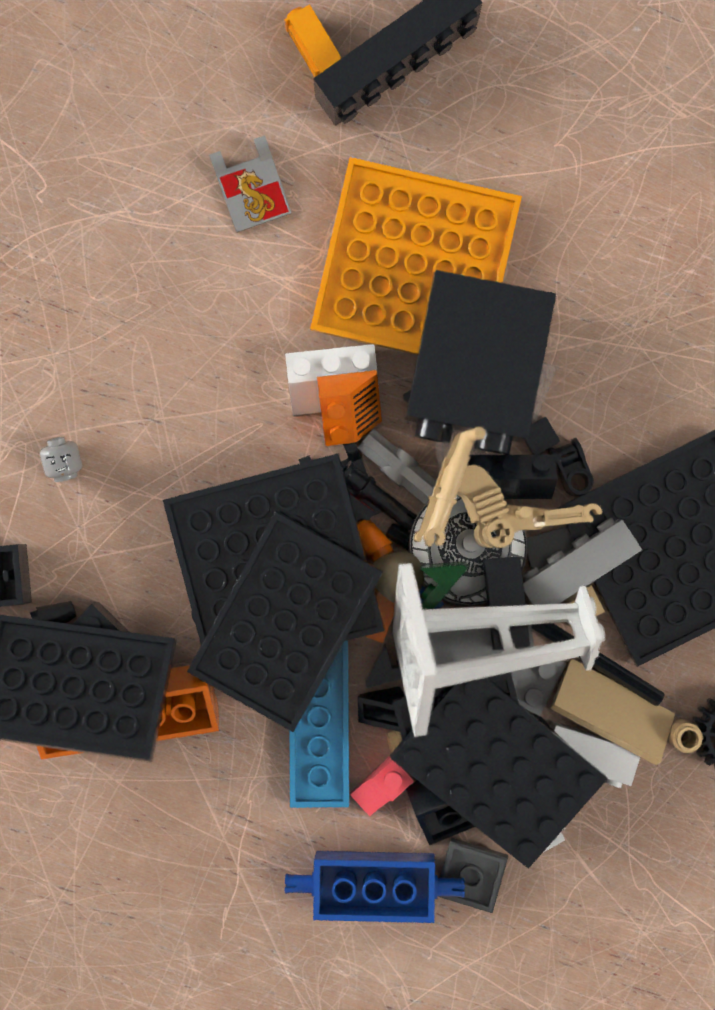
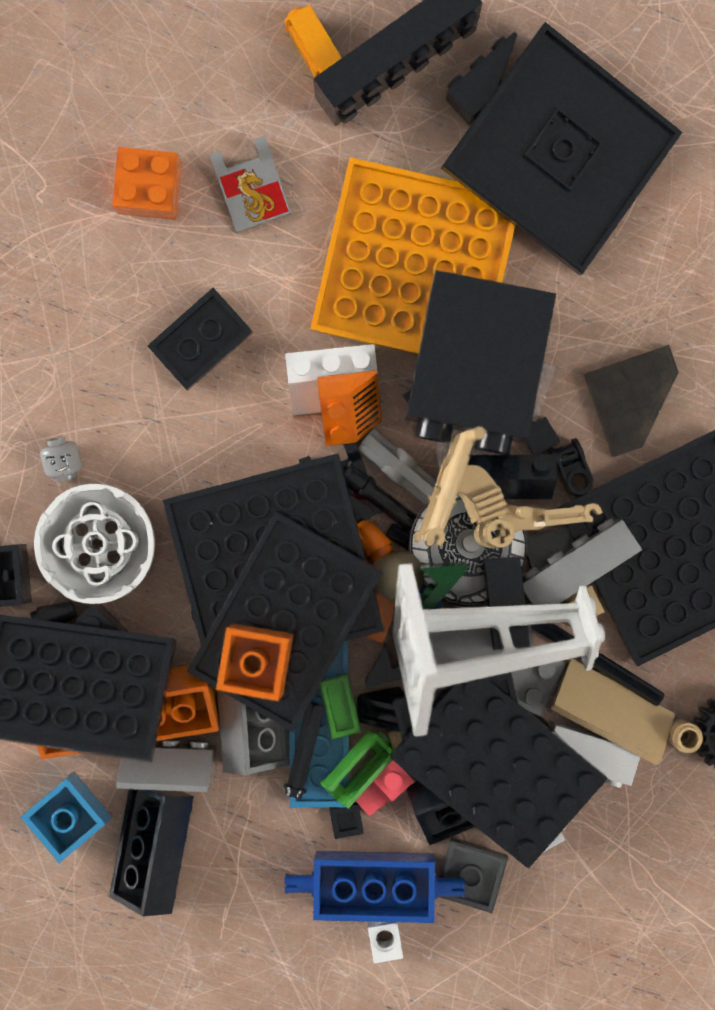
(59, 545): none -> white brick
(66, 817): none -> dark azure brick
(147, 183): none -> orange brick
(151, 850): none -> black slope
(173, 768): none -> light grey slope
(200, 339): none -> black plate
(249, 739): none -> light grey slope
(254, 661): none -> orange brick
(304, 751): none -> black axle
(340, 706): none -> bright green tile
(346, 821): none -> black tile
(367, 773): none -> bright green window
(388, 949): none -> white brick
(474, 90): none -> black slope
(561, 149): none -> black tile
(631, 396): none -> clear smoke plate

